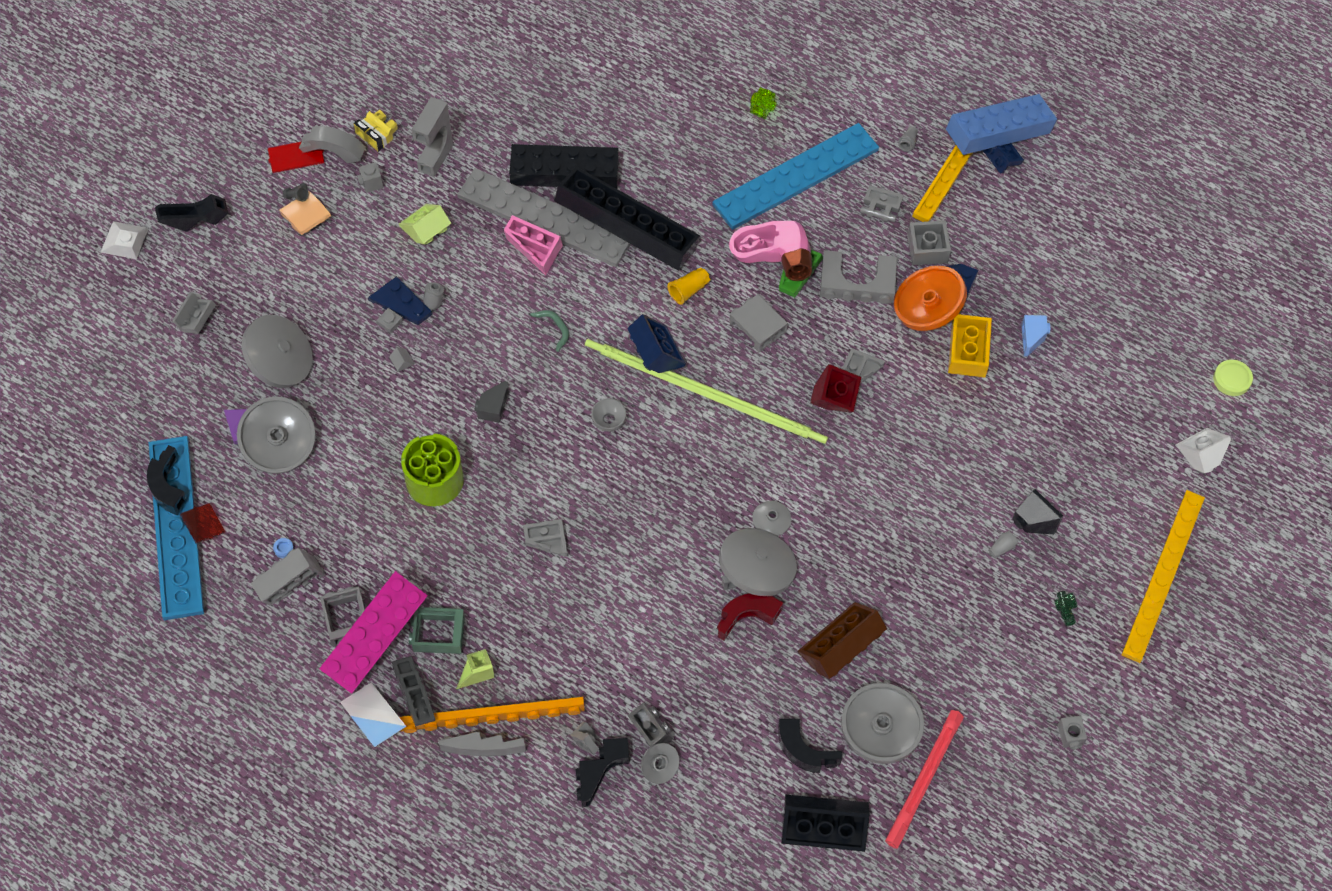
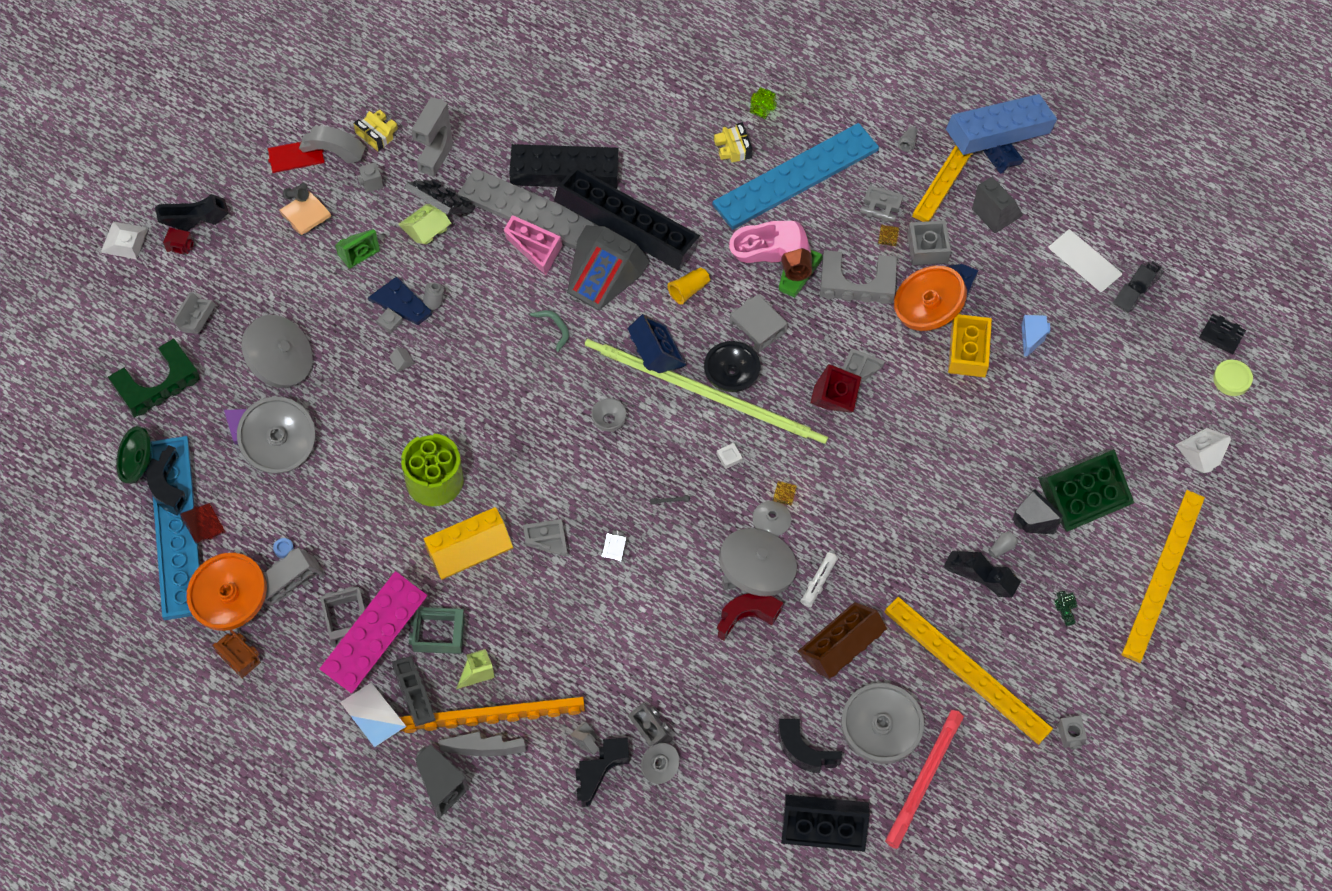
(134, 455): none -> dark green dish
(140, 398): none -> dark green arch
(178, 241): none -> dark red window
(226, 591): none -> orange dish
(237, 653): none -> dark orange hinge
(357, 248): none -> bright green slope
(440, 197): none -> black plate
(441, 780): none -> dark grey slope
(468, 543): none -> yellow slope
(492, 403): dark grey slope -> none
(604, 266): none -> dark grey wedge
(614, 545): none -> bracket
(686, 498): none -> dark grey hinge
(729, 456): none -> white plate
(732, 357): none -> black dish
(736, 143): none -> light yellow hips
(784, 493): none -> clear yellow plate
(828, 562): none -> white pin
(888, 235): none -> clear yellow plate
(968, 671): none -> yellow plate
(977, 568): none -> black arch
(995, 205): none -> dark grey slope
(1085, 260): none -> white sticker
(1087, 489): none -> dark green slope
(1142, 281): none -> black arch
(1221, 337): none -> black plate

